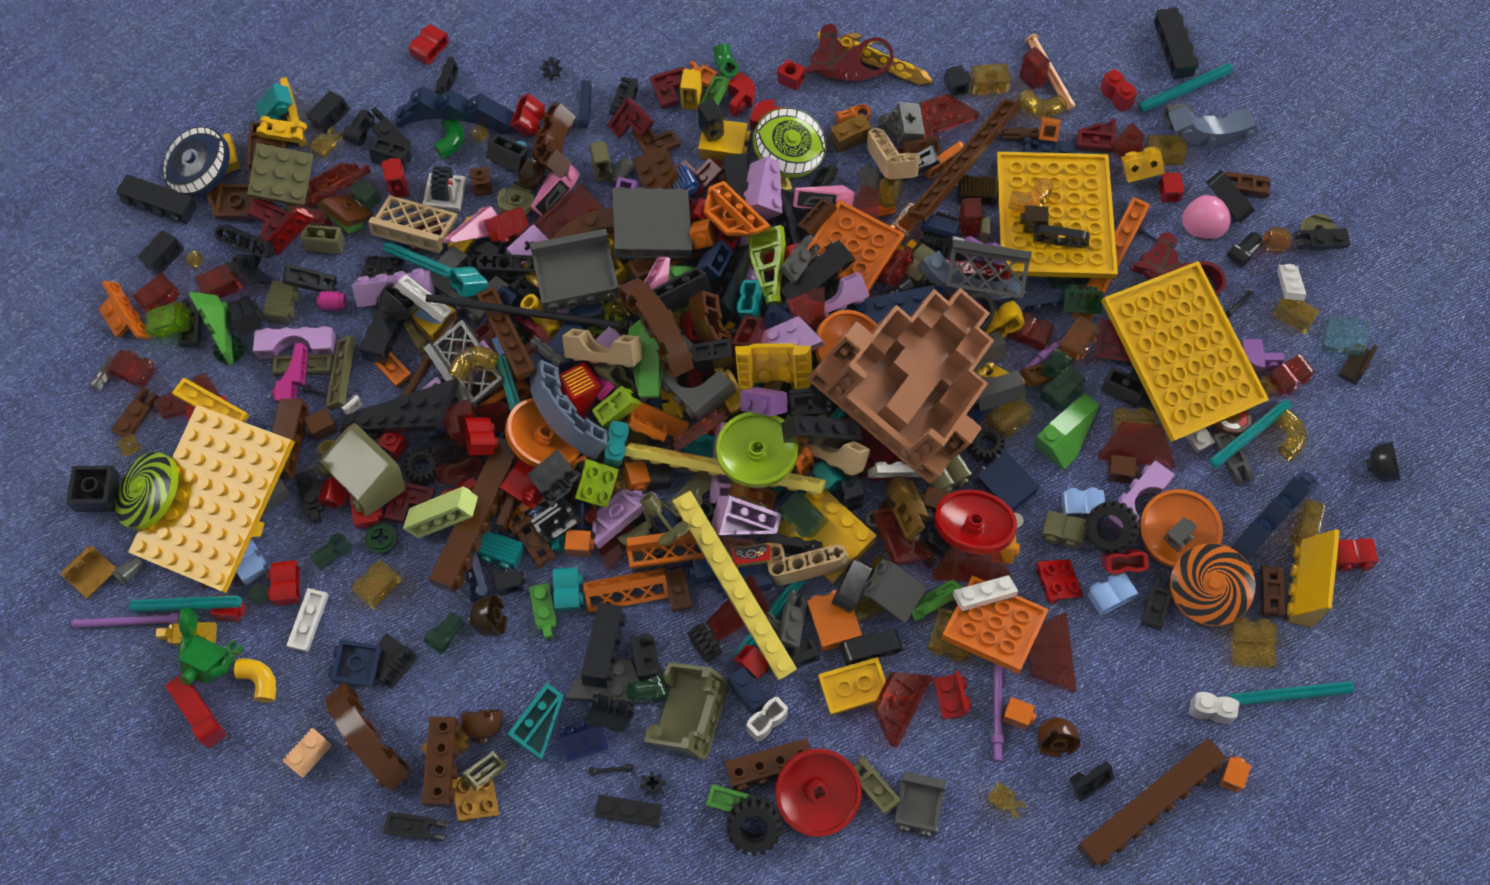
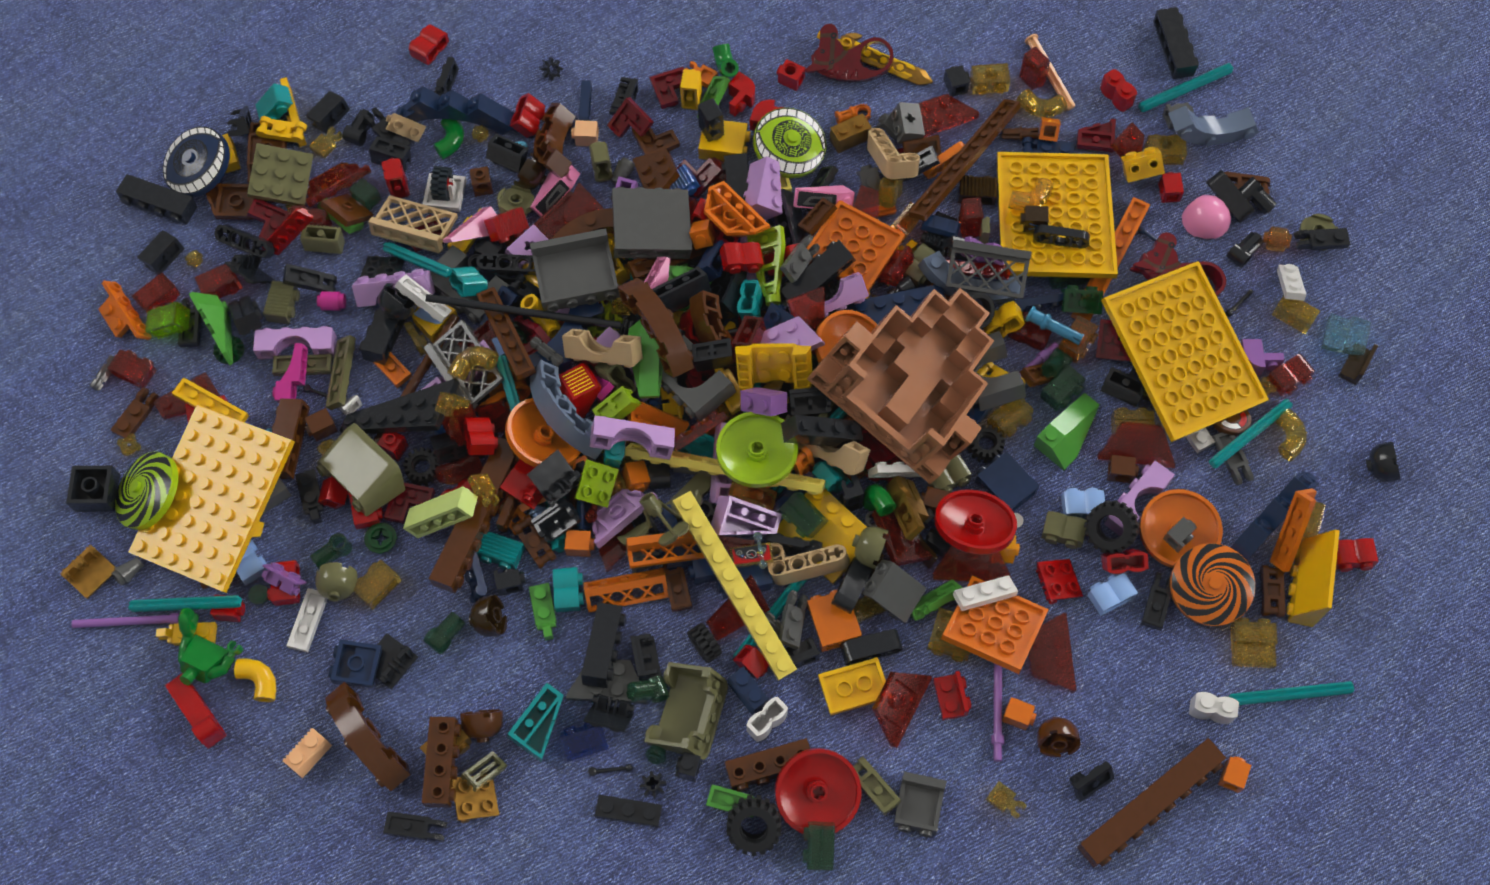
(241, 124): none -> black hinge
(290, 580): none -> medium lavender hinge
(335, 581): none -> olive cylinder
(405, 127): none -> tan hinge
(448, 402): none -> clear yellow bracket
(483, 487): none -> clear yellow plate
(585, 132): none -> light nougat brick
(654, 438): none -> lavender arch
(656, 754): none -> plate
(688, 766): none -> black brick
(741, 257): none -> red brick
(758, 536): none -> clear light blue hinge
(820, 845): none -> clear green brick
(869, 545): none -> olive cylinder
(878, 499): none -> green cylinder
(1046, 322): none -> dark azure pin
(1254, 192): none -> black piece
(1293, 529): none -> orange fence

